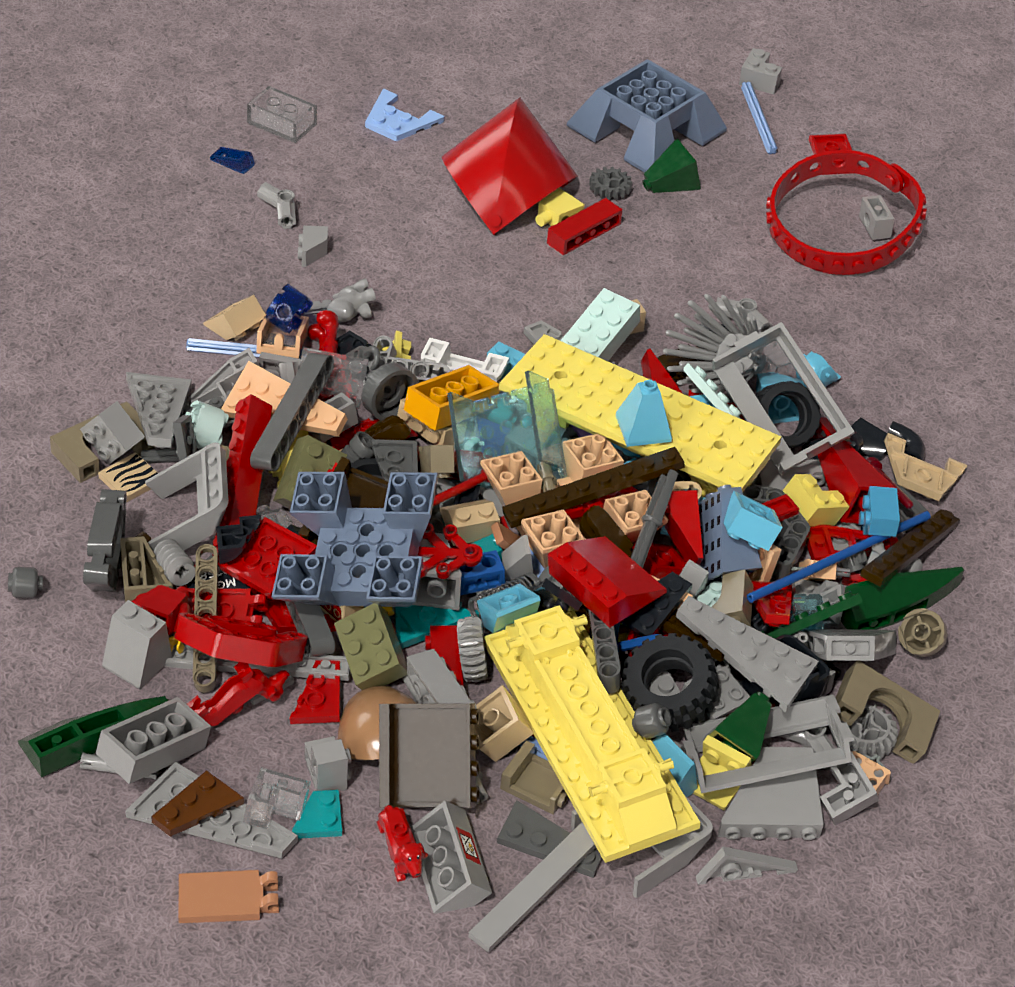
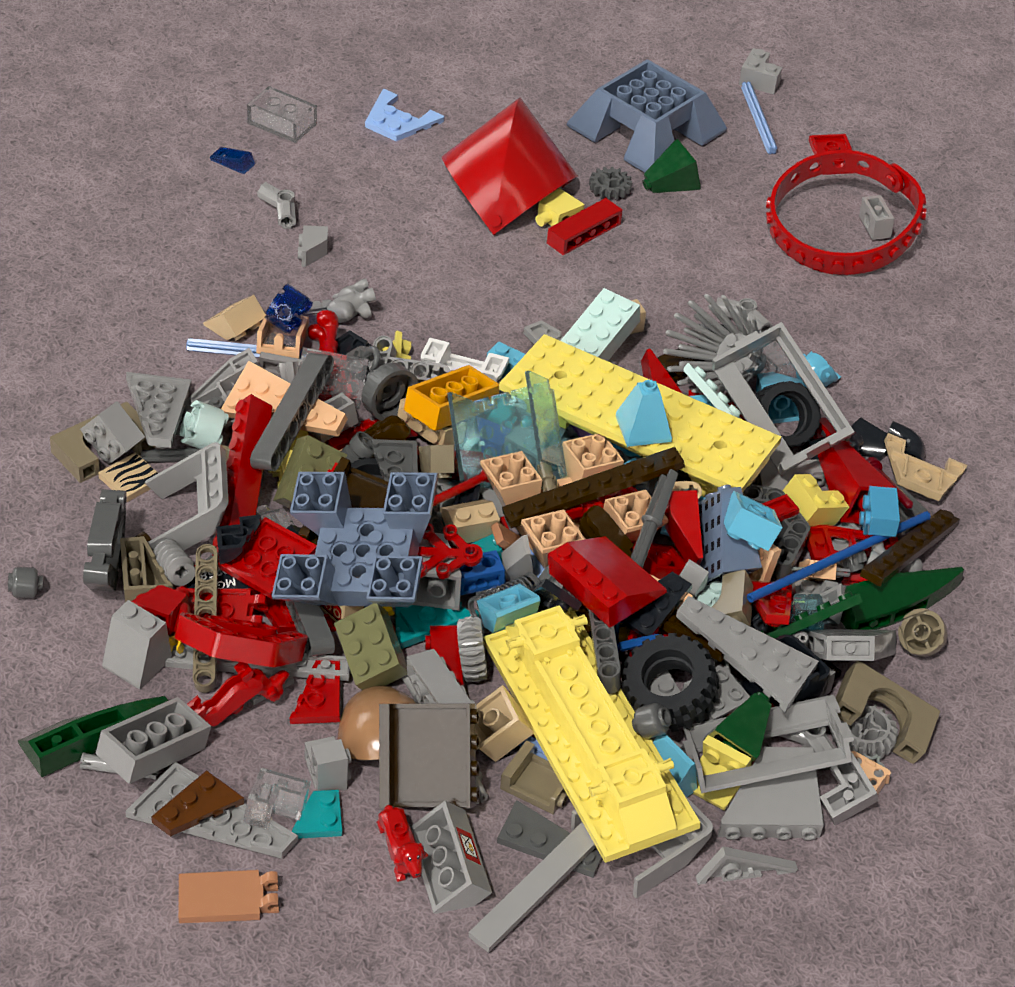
(184, 437): dark grey hinge -> none

